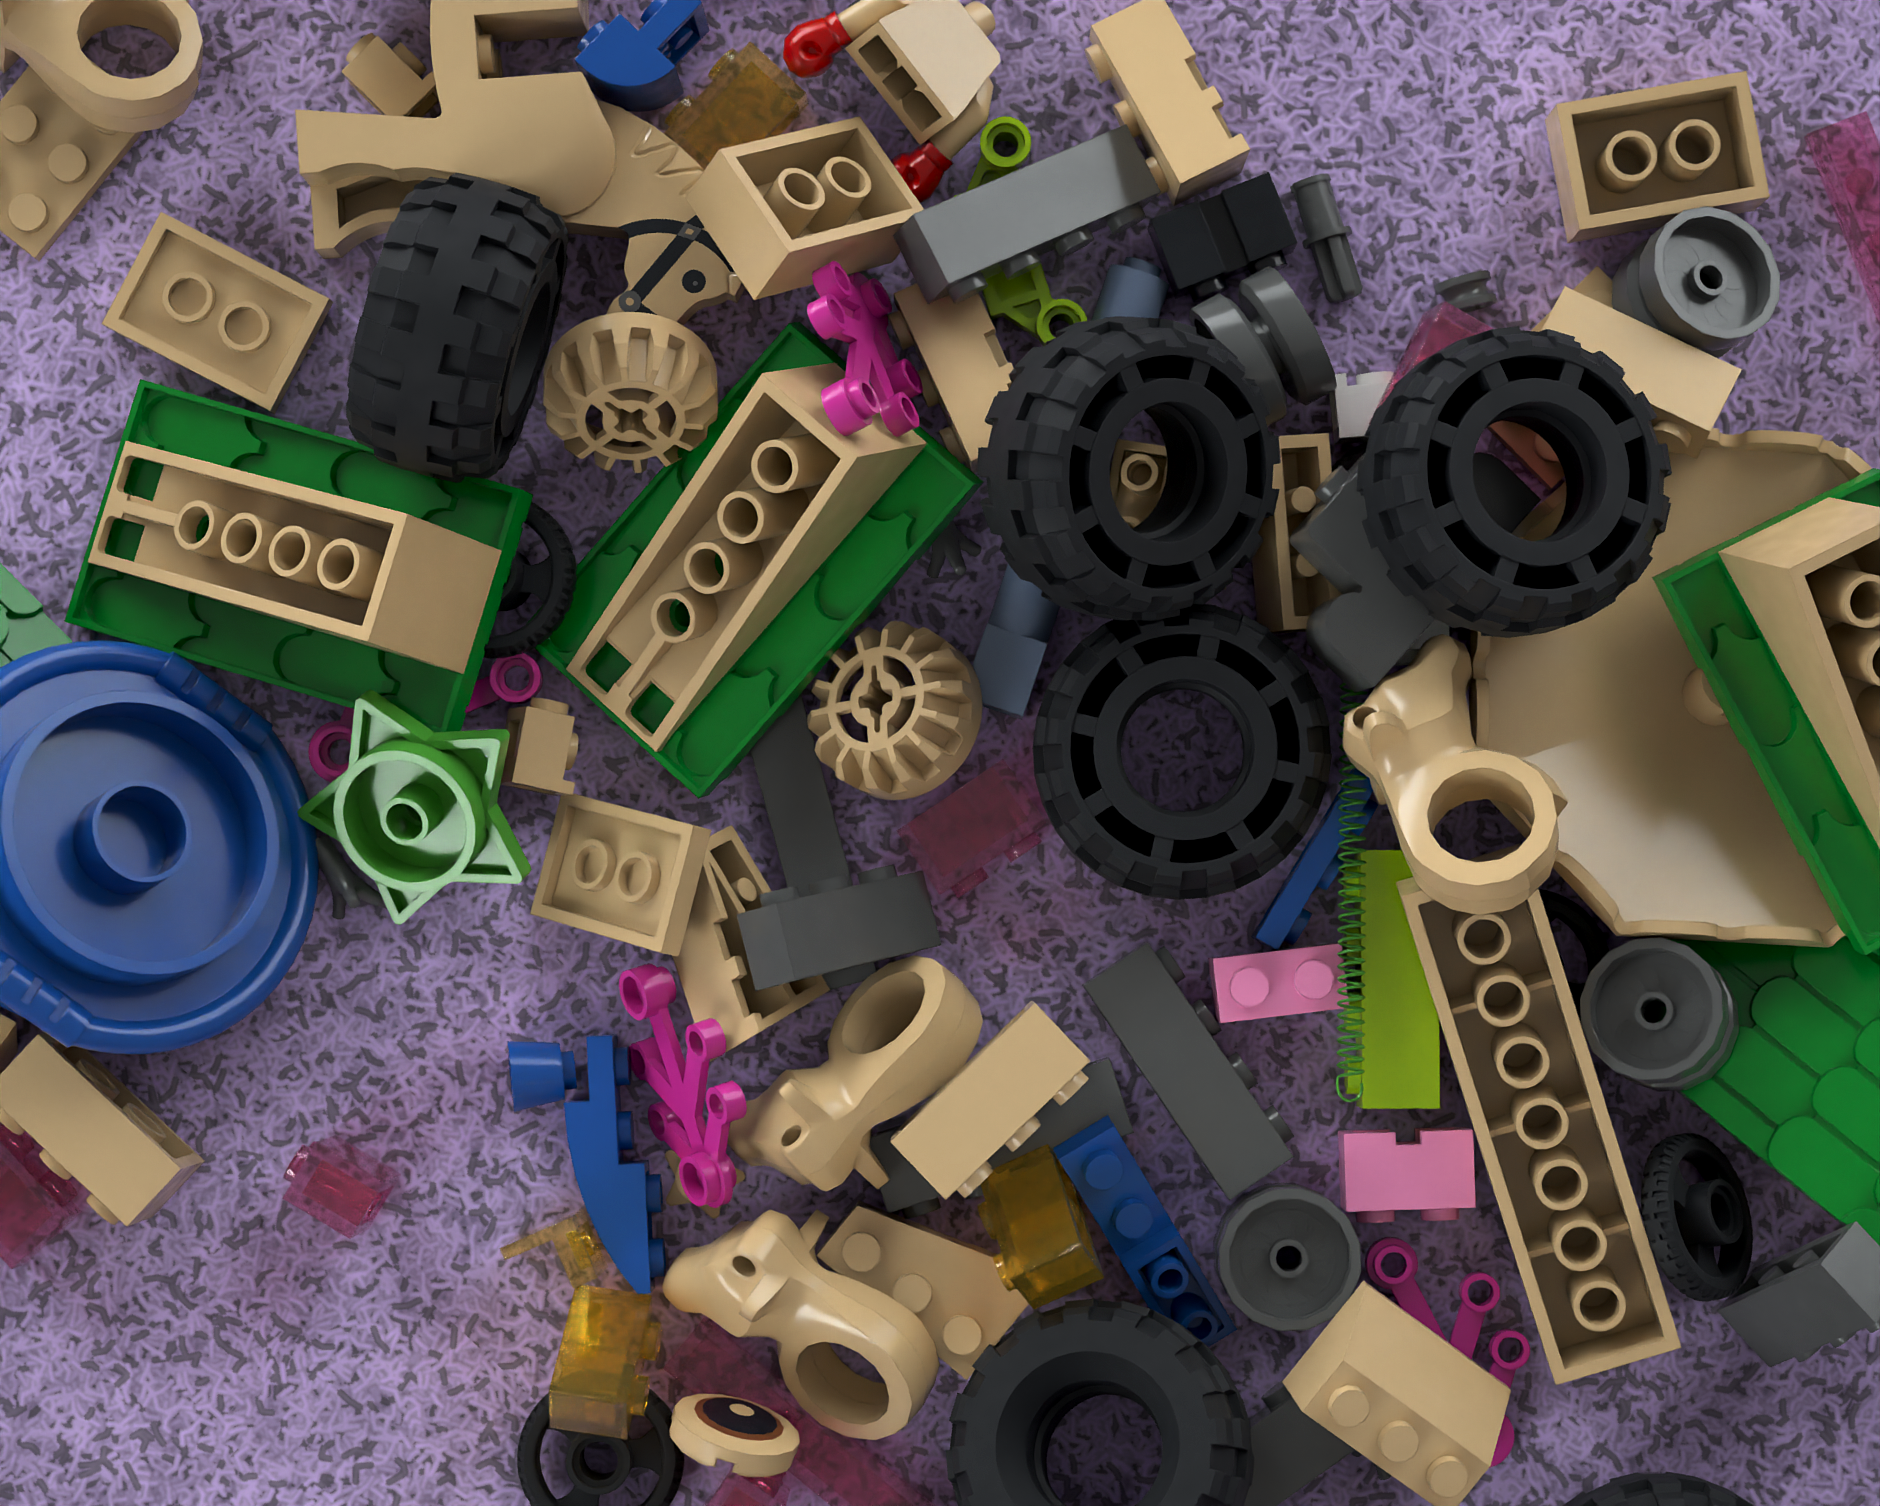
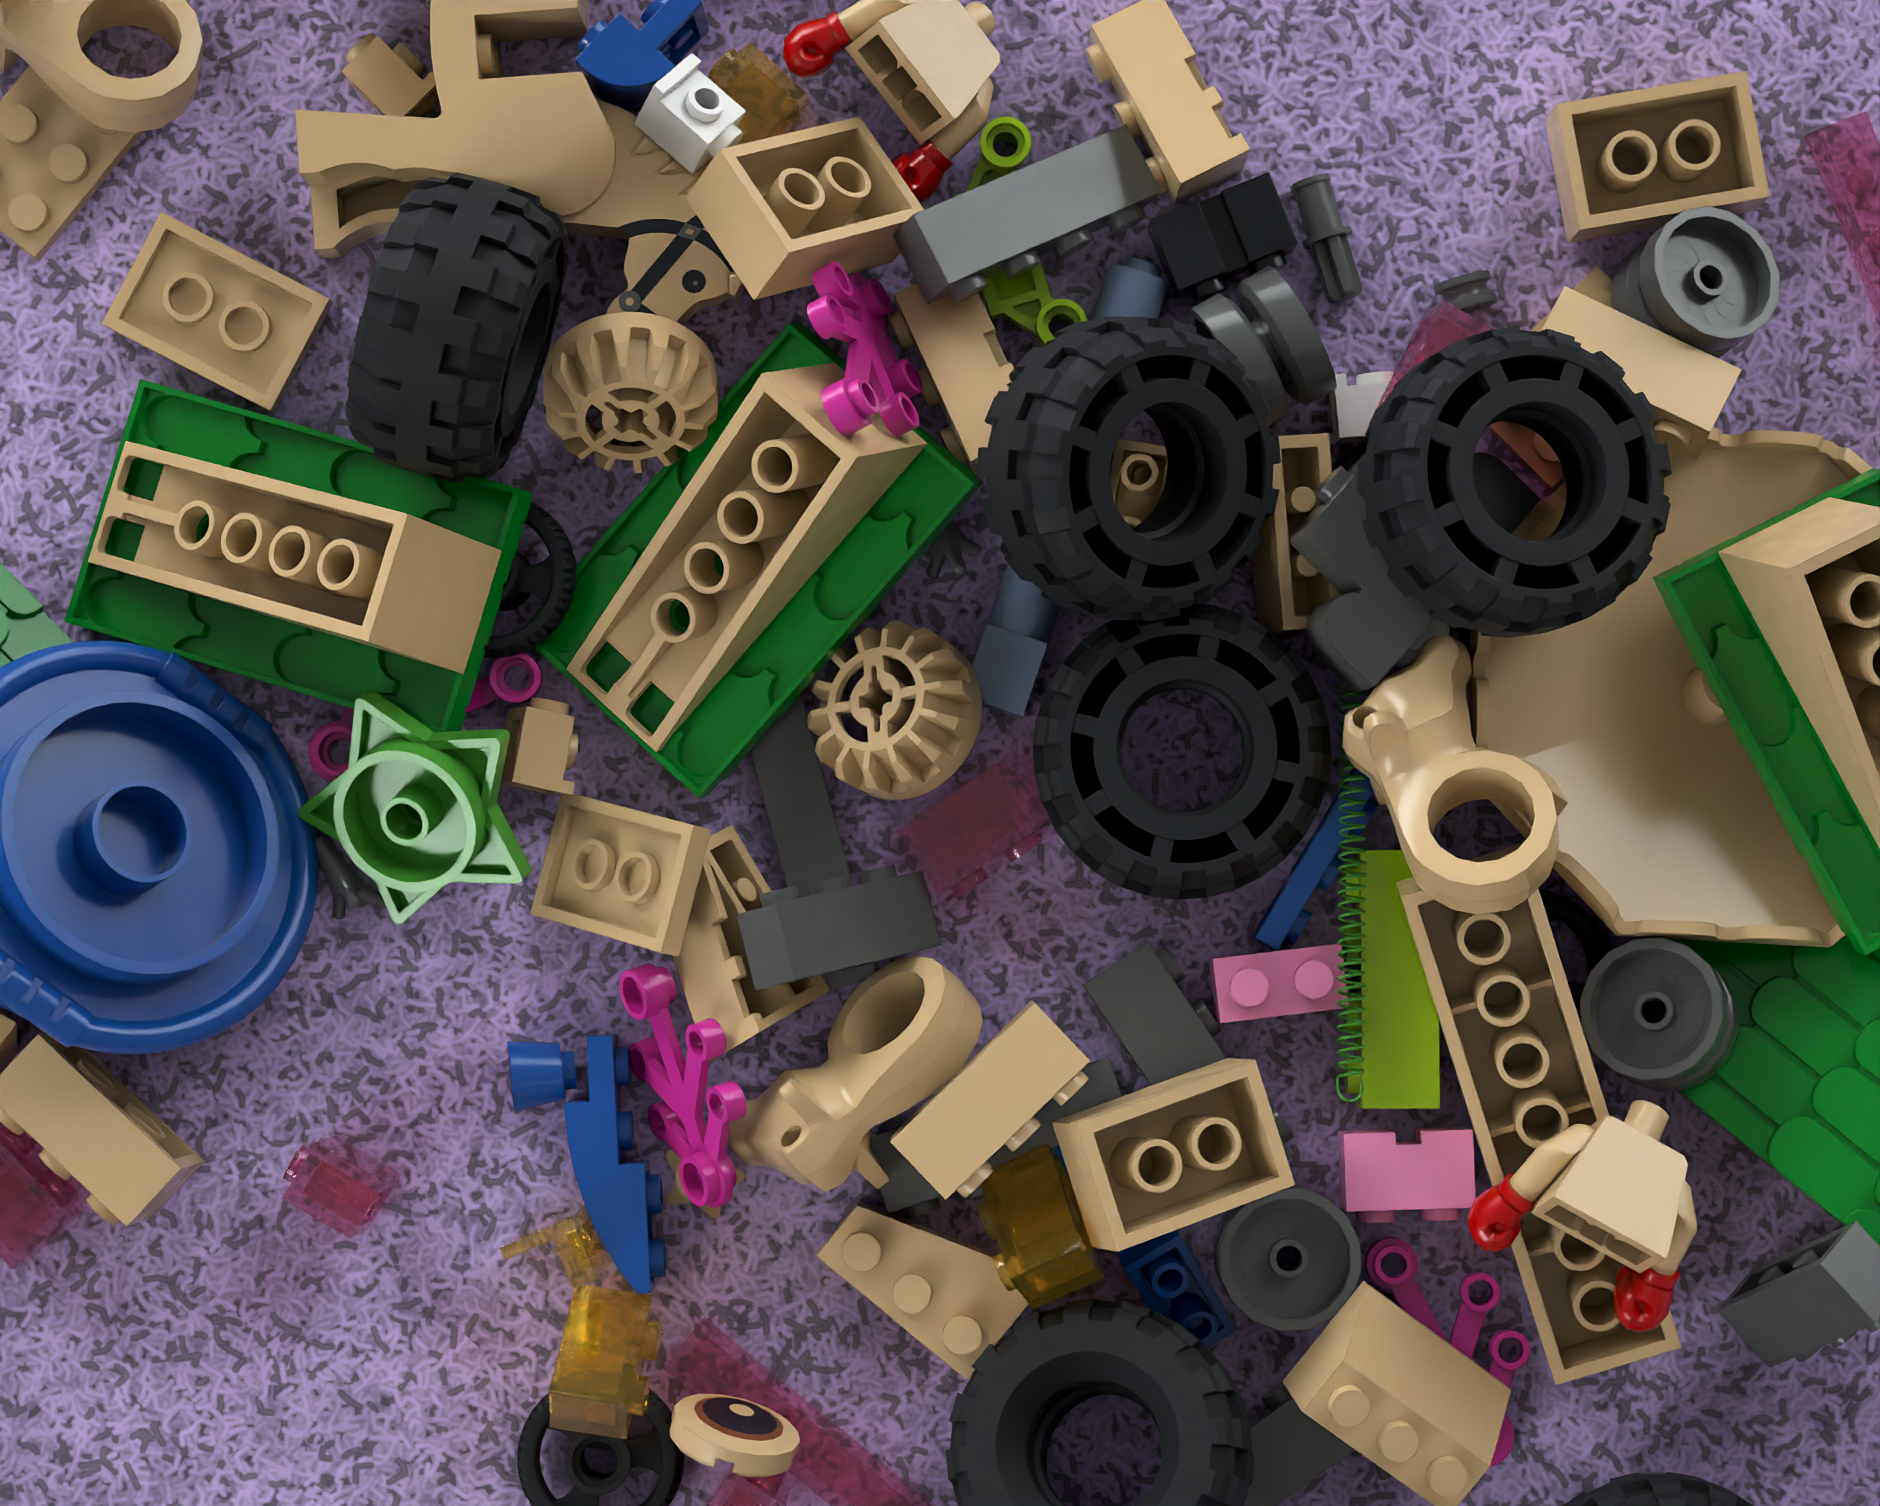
(690, 115): none -> white brick
(769, 1284): tan animal -> none
(1173, 1154): none -> tan brick
(1611, 1191): none -> tan torso
(1693, 1219): black wheel -> none

